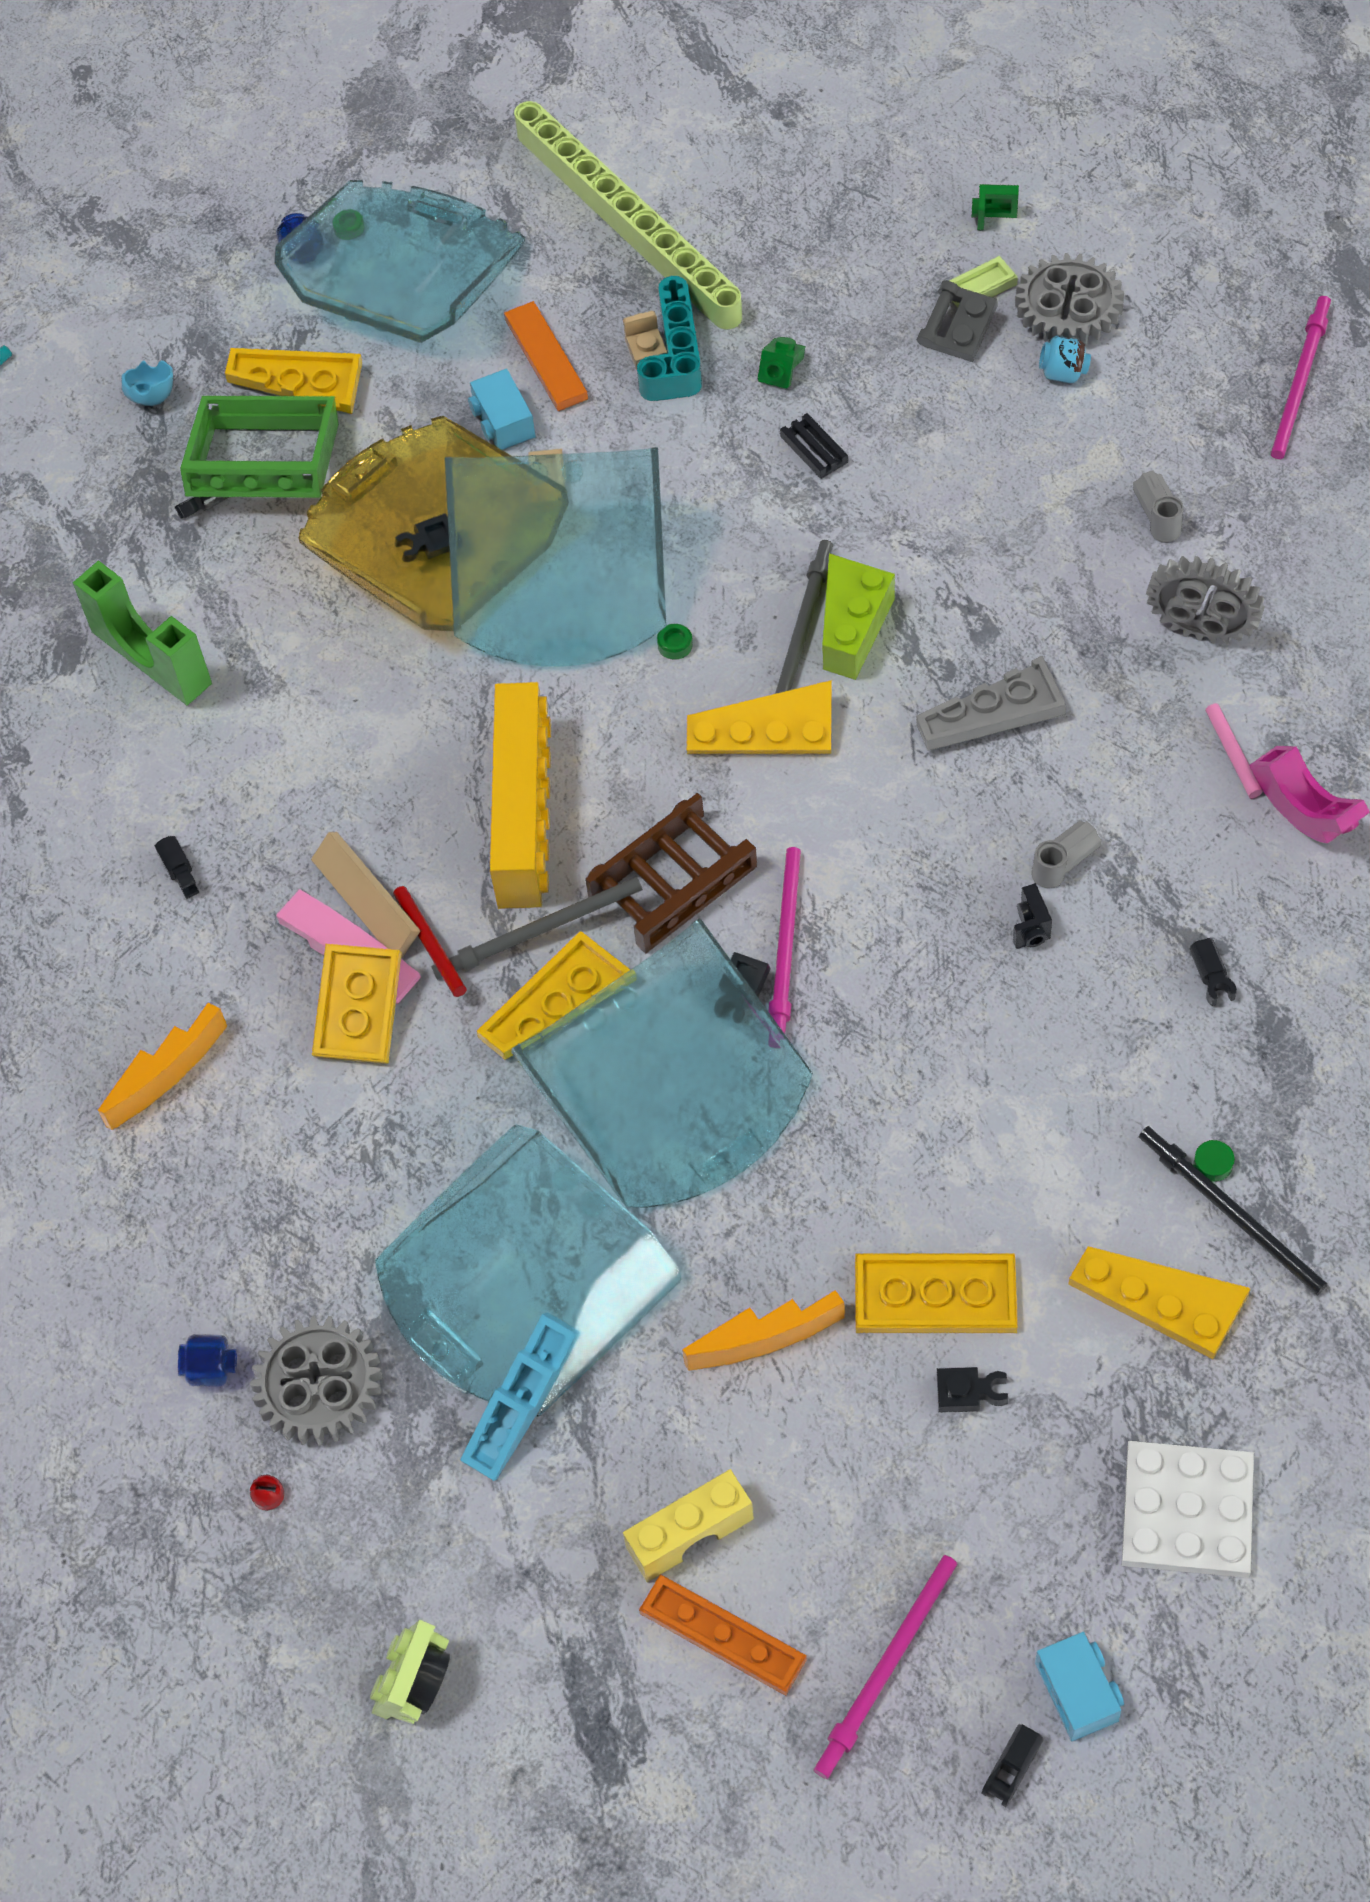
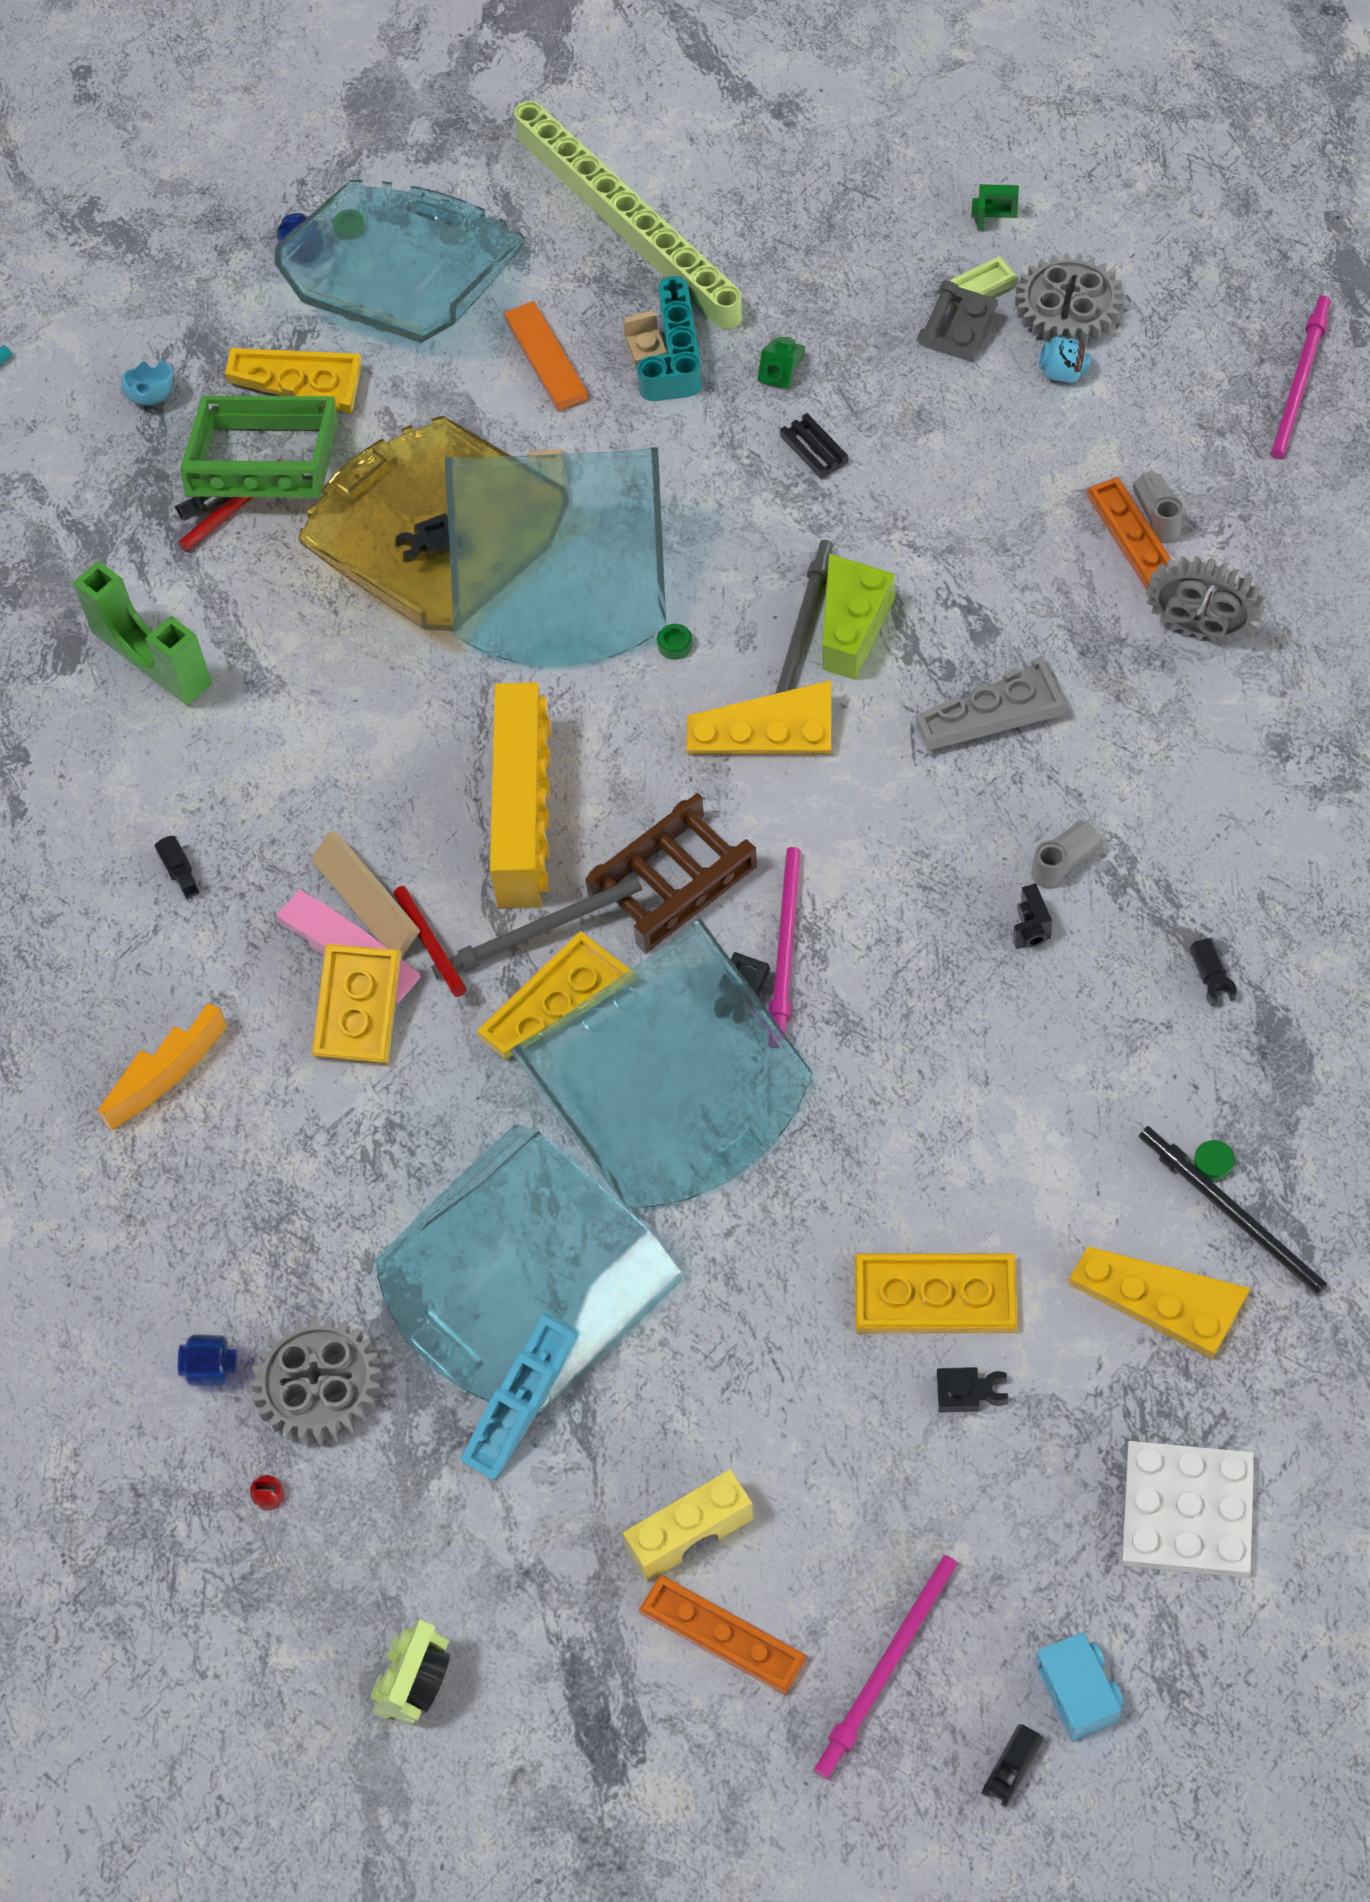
(212, 522): none -> red bar
(502, 410): medium azure brick -> none
(752, 1337): light orange slope -> none
(1128, 528): none -> orange tile
(1233, 750): bright pink bar -> none
(1302, 799): dark pink arch -> none

